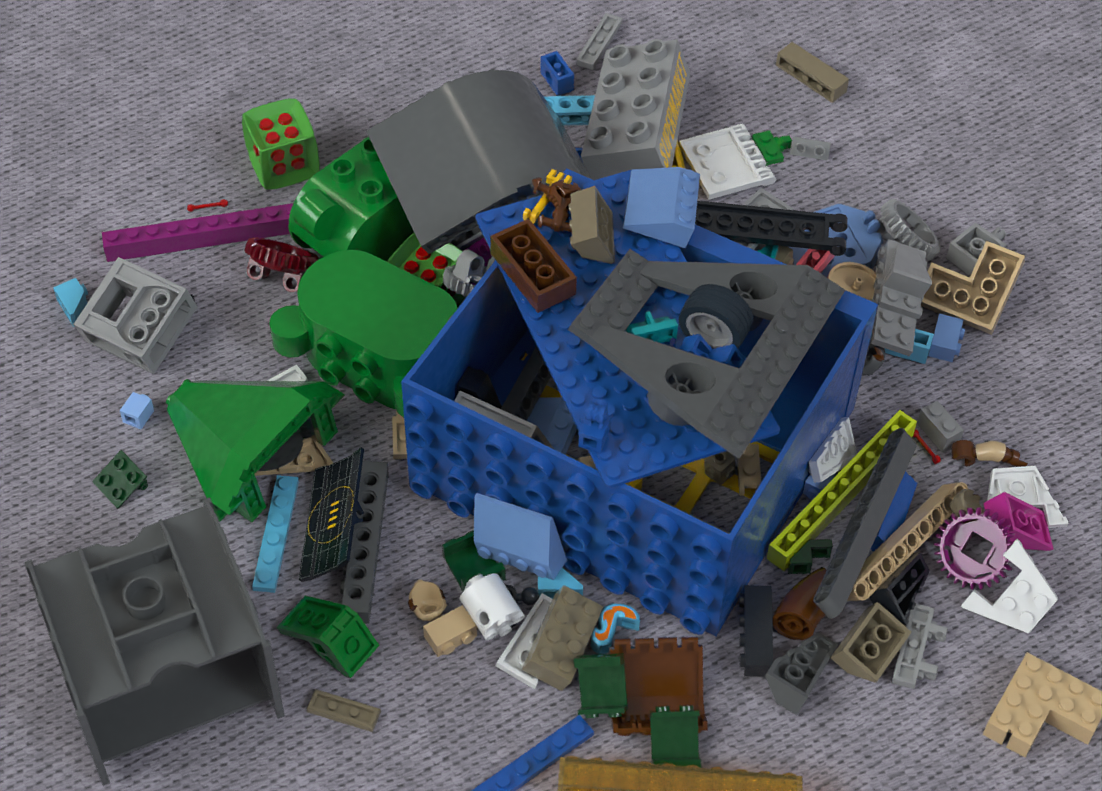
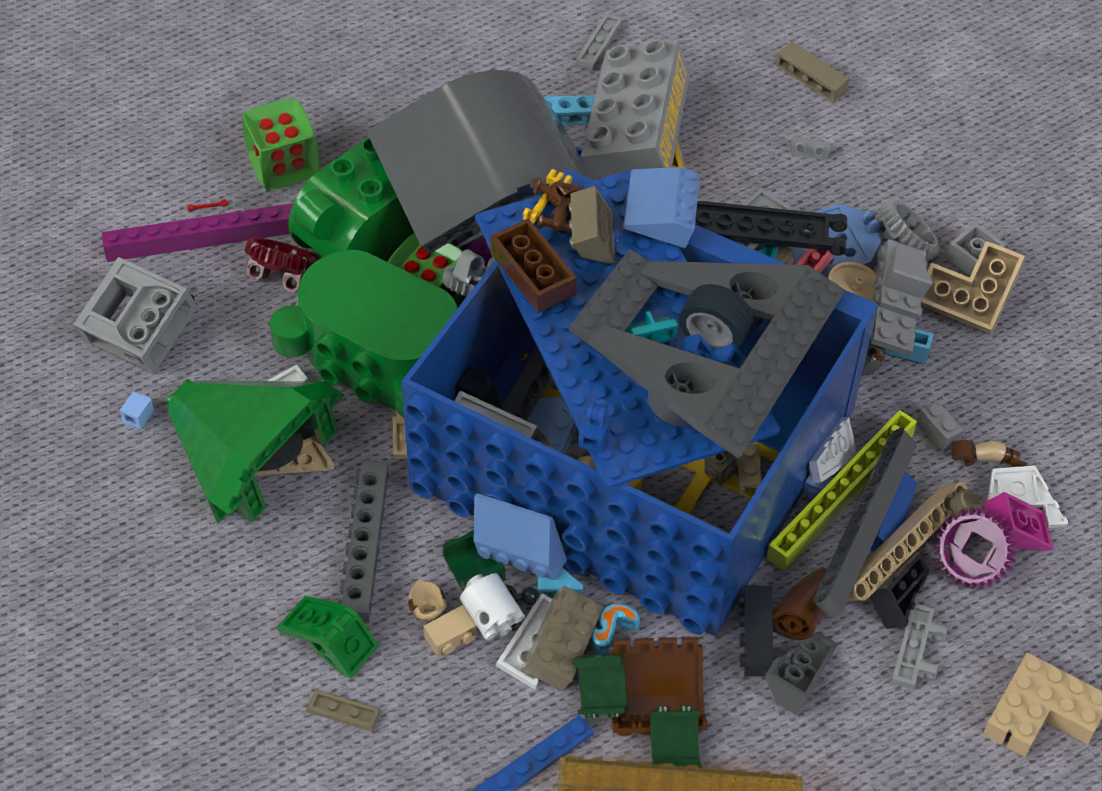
(71, 298): medium azure slope -> none
(120, 479): dark green hinge -> none
(155, 634): dark grey container -> none
(275, 534): medium azure plate -> none
(332, 517): black hinge -> none
(557, 73): blue brick -> none
(726, 161): white hinge -> none
(771, 146): green hinge -> none
(802, 561): dark green slope -> none
(871, 643): dark tan slope -> none
(935, 458): red hinge -> none
(946, 337): medium blue brick -> none
(1023, 600): white wing -> none

